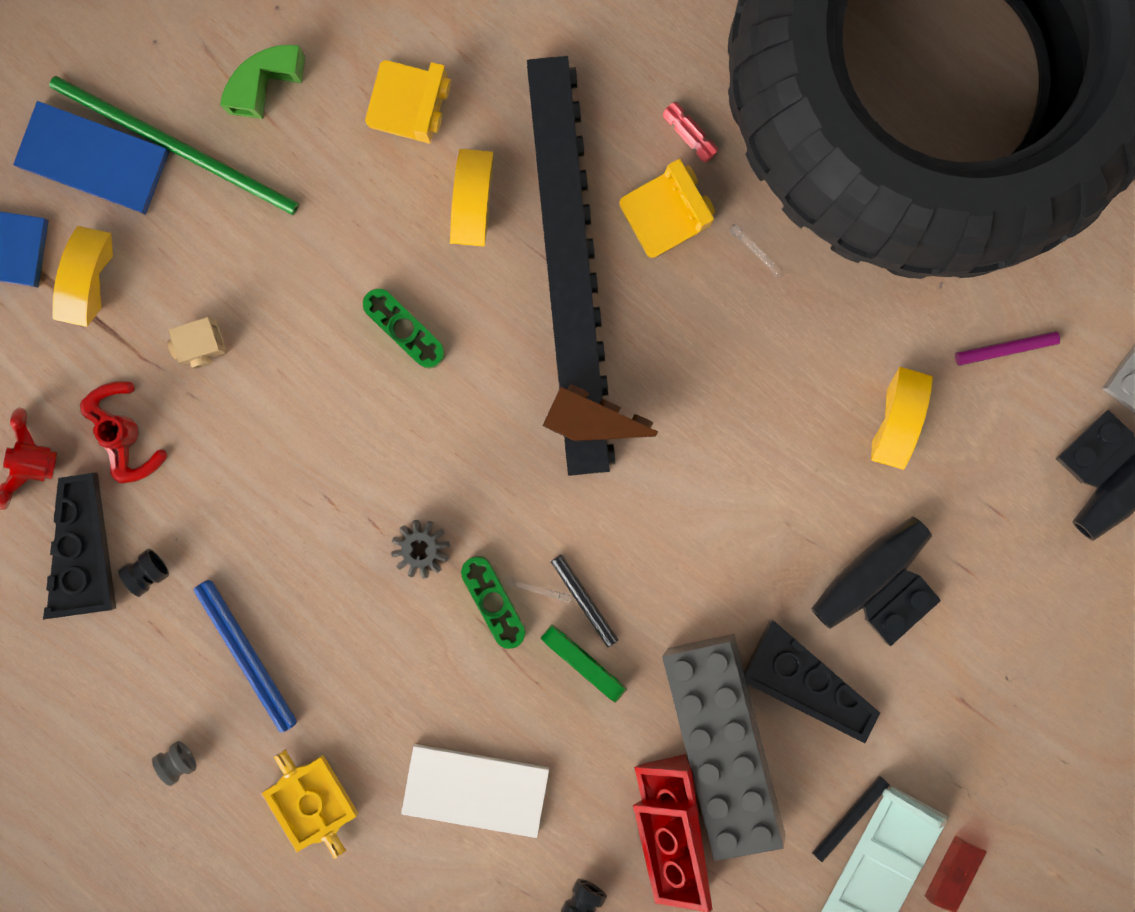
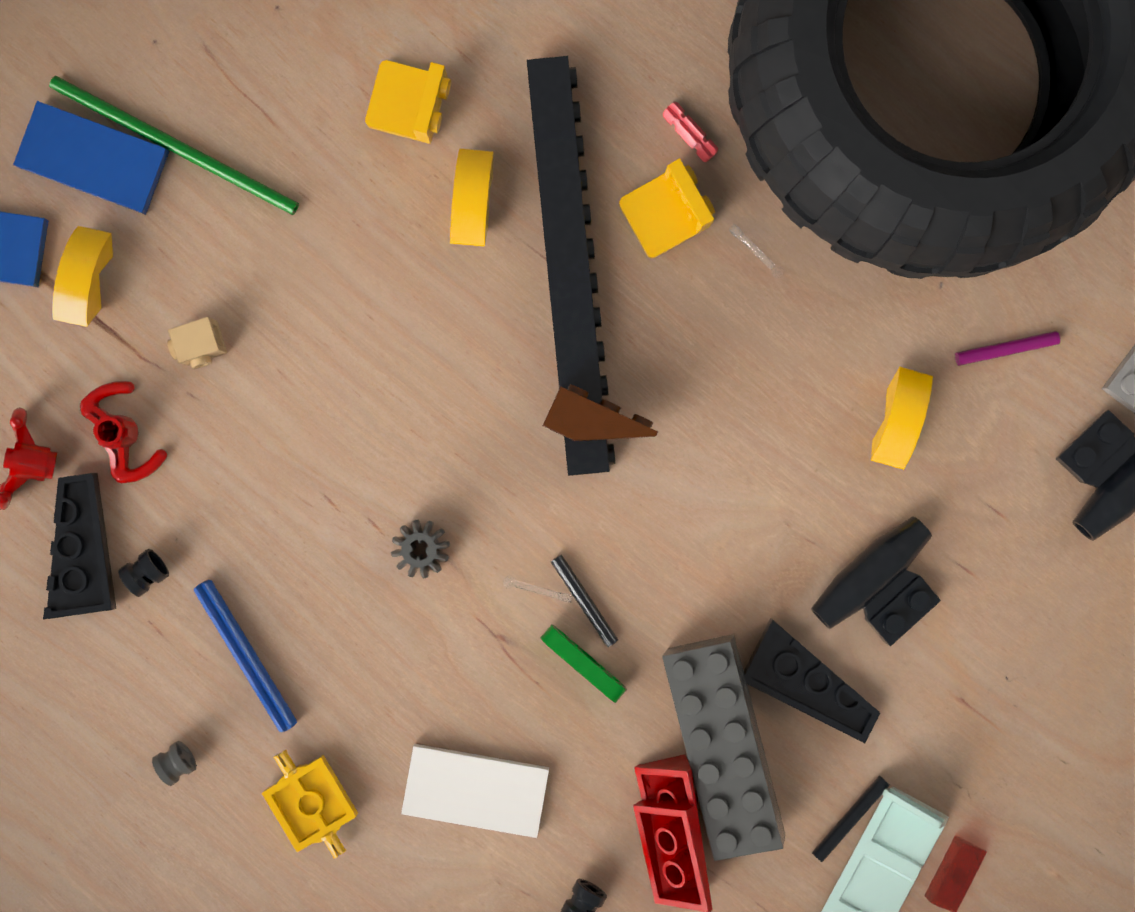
(247, 86): bright green brick -> none
(378, 317): green beam -> none
(498, 629): green beam -> none

